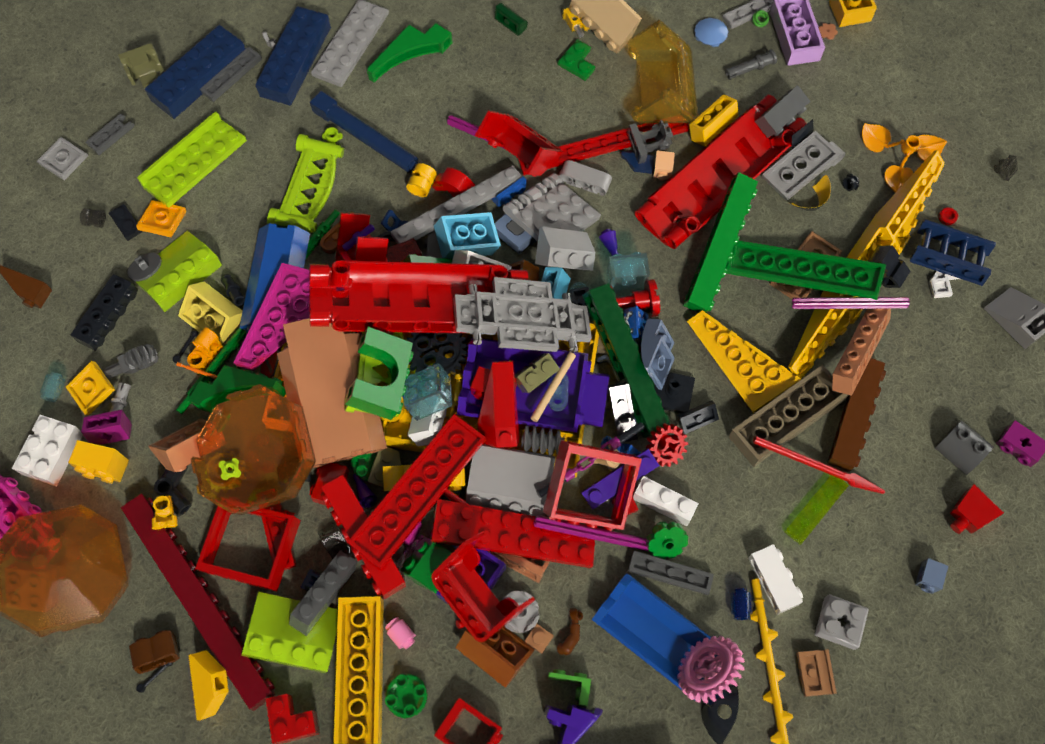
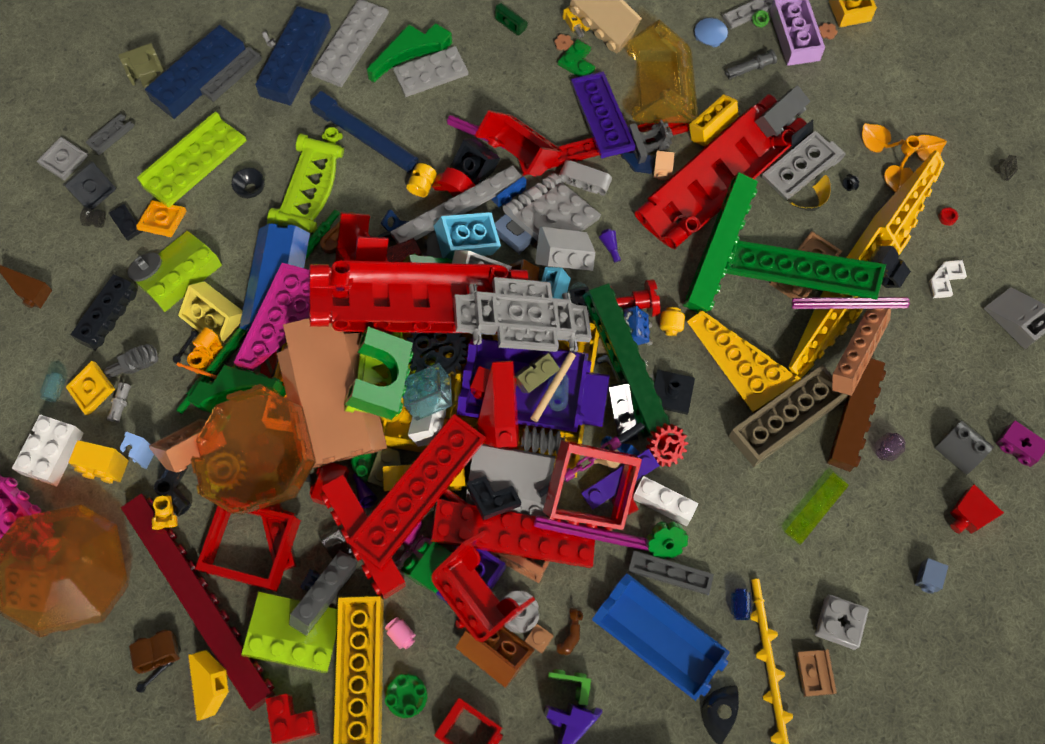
(89, 186): none -> black tile
(106, 427): magenta brick -> none
(140, 449): none -> light blue hinge
(232, 290): black pin -> none
(235, 472): lime plate -> none
(245, 177): none -> black piece
(366, 231): dark purple bar -> none
(430, 71): none -> light grey plate
(475, 160): none -> black slope
(490, 502): none -> black plate
(563, 42): none -> nougat plant
(602, 115): none -> dark purple plate
(628, 271): clear light blue brick -> none
(656, 351): sand blue slope -> none
(672, 321): none -> yellow head
(698, 417): black plate -> none
(716, 671): bright pink gear -> none
(775, 579): white brick -> none
(853, 479): piece -> none
(890, 446): none -> head
(948, 264): dark blue fence -> none

